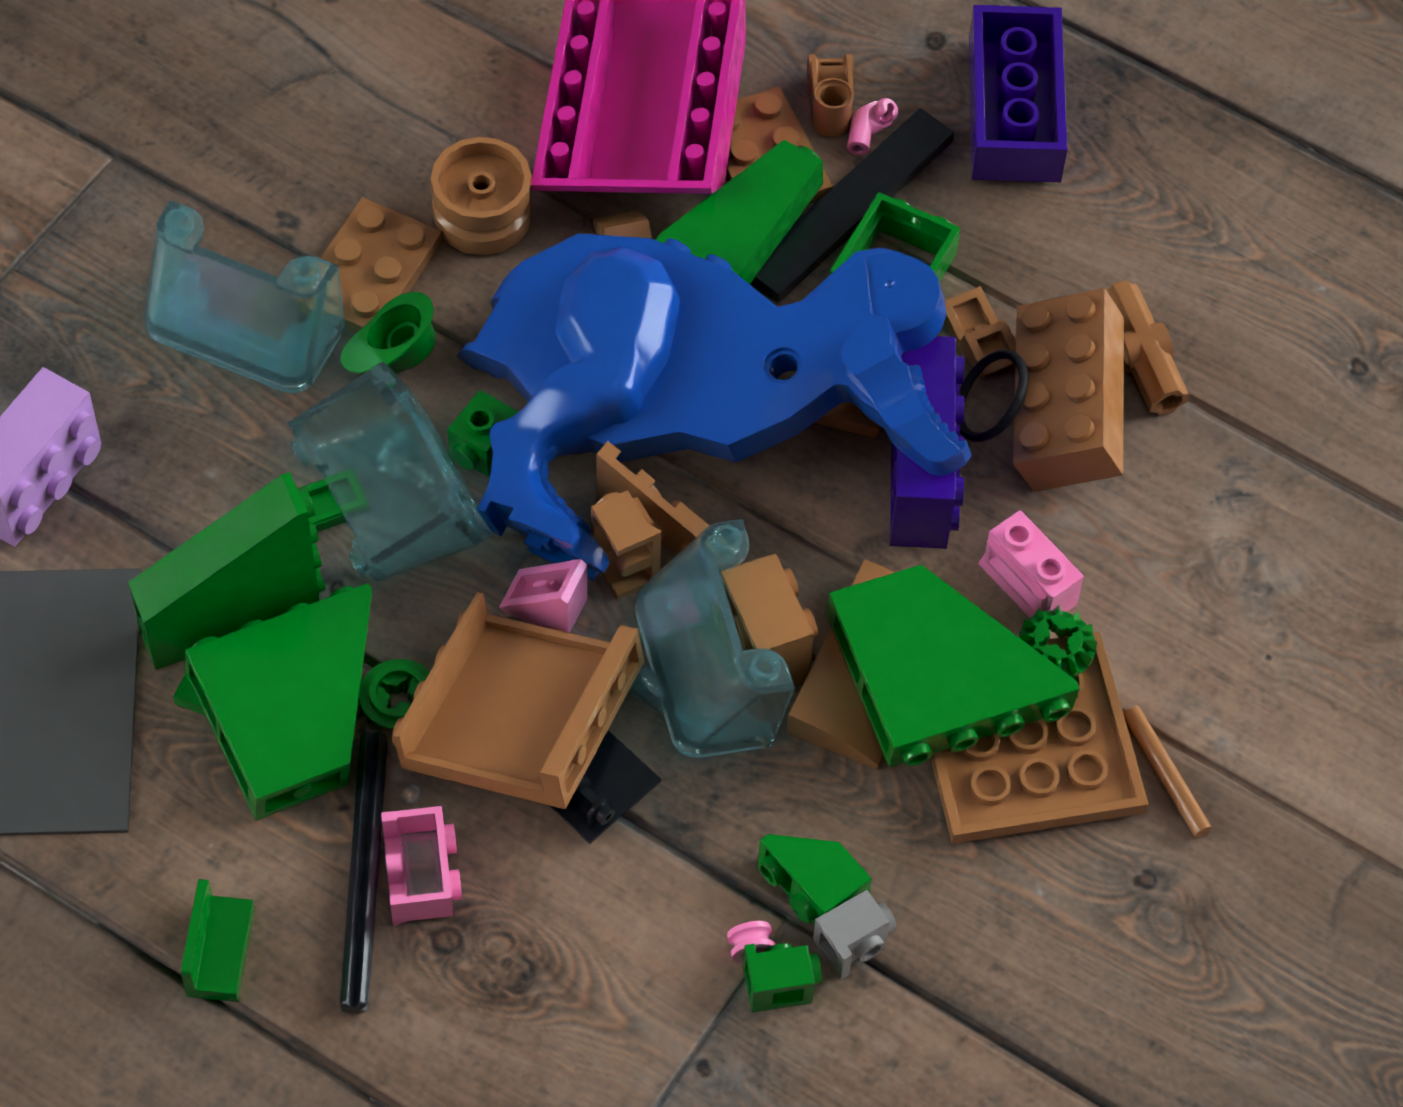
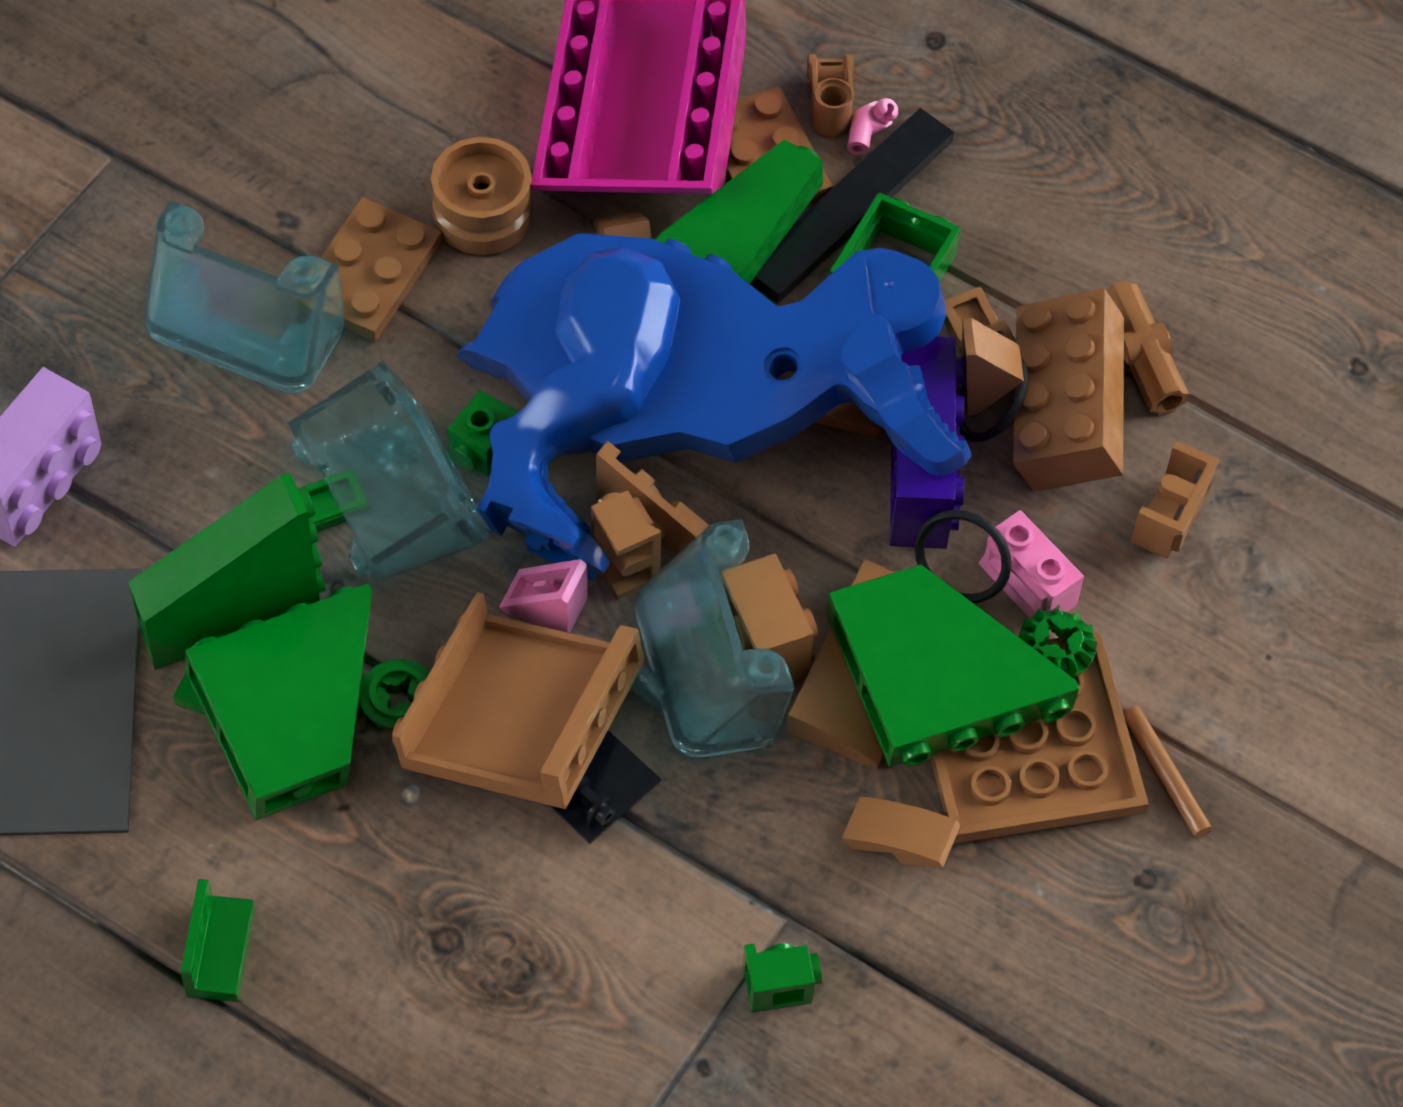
(363, 873): black axle -> none
(397, 335): green piece -> none
(418, 864): bright pink window -> none
(749, 933): bright pink bush -> none
(812, 873): green slope -> none
(853, 932): light grey brick -> none
(905, 830): none -> medium nougat slope
(982, 523): none -> black tyre
(990, 365): none -> medium nougat slope
(1017, 93): dark purple brick -> none
(1176, 501): none -> medium nougat window

